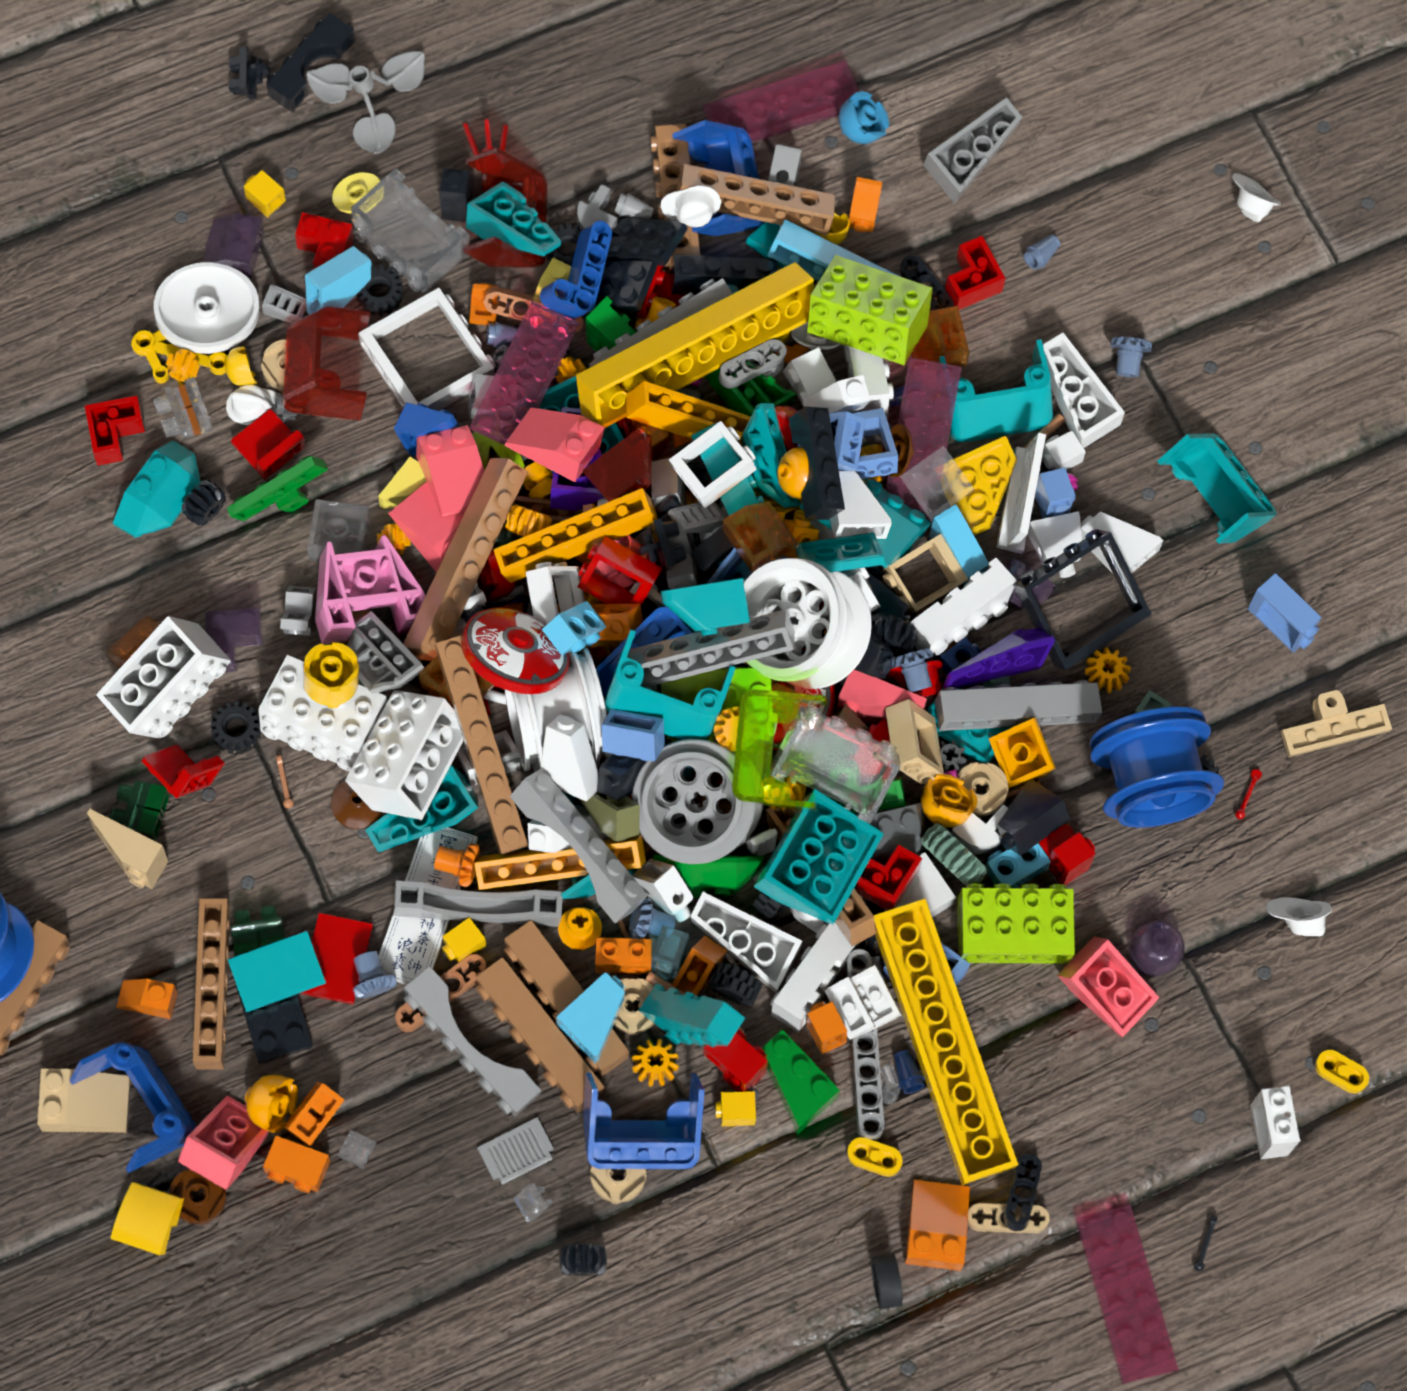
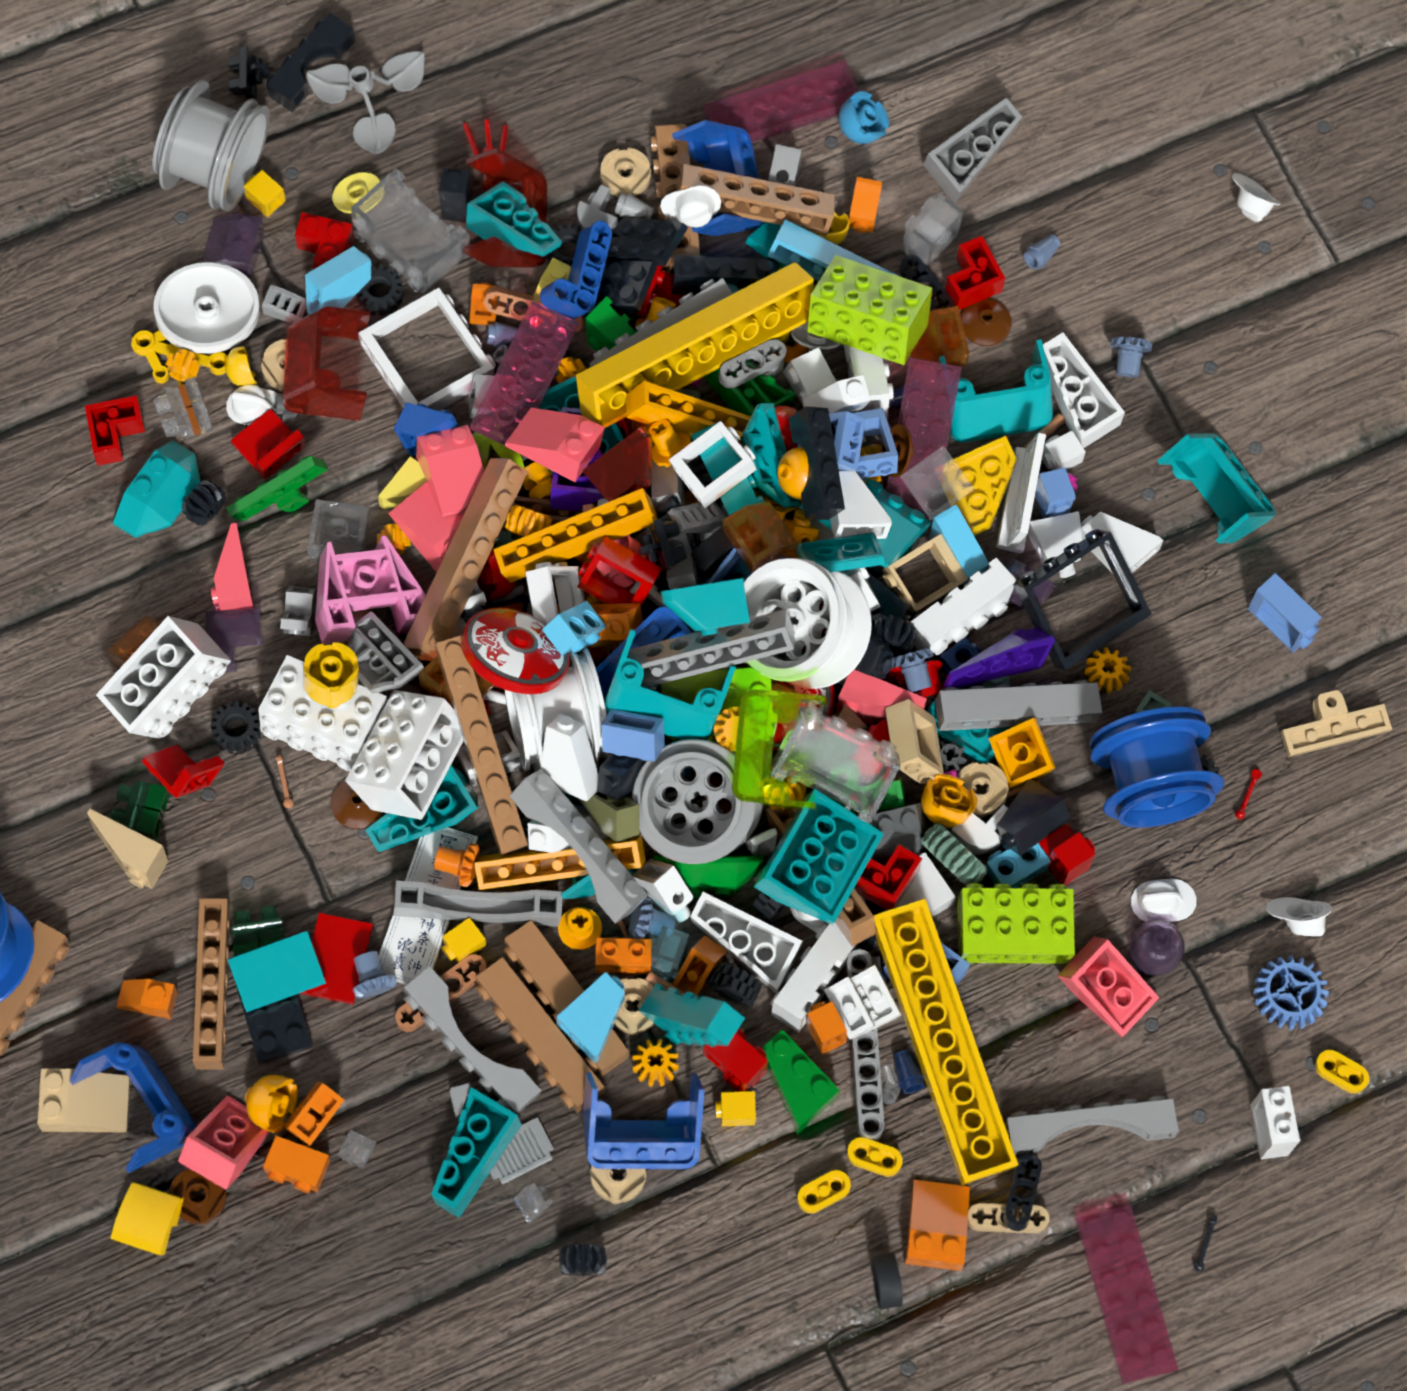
(210, 144): none -> light grey wheel
(231, 577): none -> coral slope
(459, 1098): none -> light grey slope
(474, 1150): none -> teal wedge
(625, 159): none -> tan plate
(666, 442): none -> light orange gear
(823, 1192): none -> yellow plate
(932, 229): none -> clear brick
(986, 332): none -> reddish brown dish
(1146, 1119): none -> light grey arch
(1163, 900): none -> white piece
(1286, 971): none -> medium blue gear

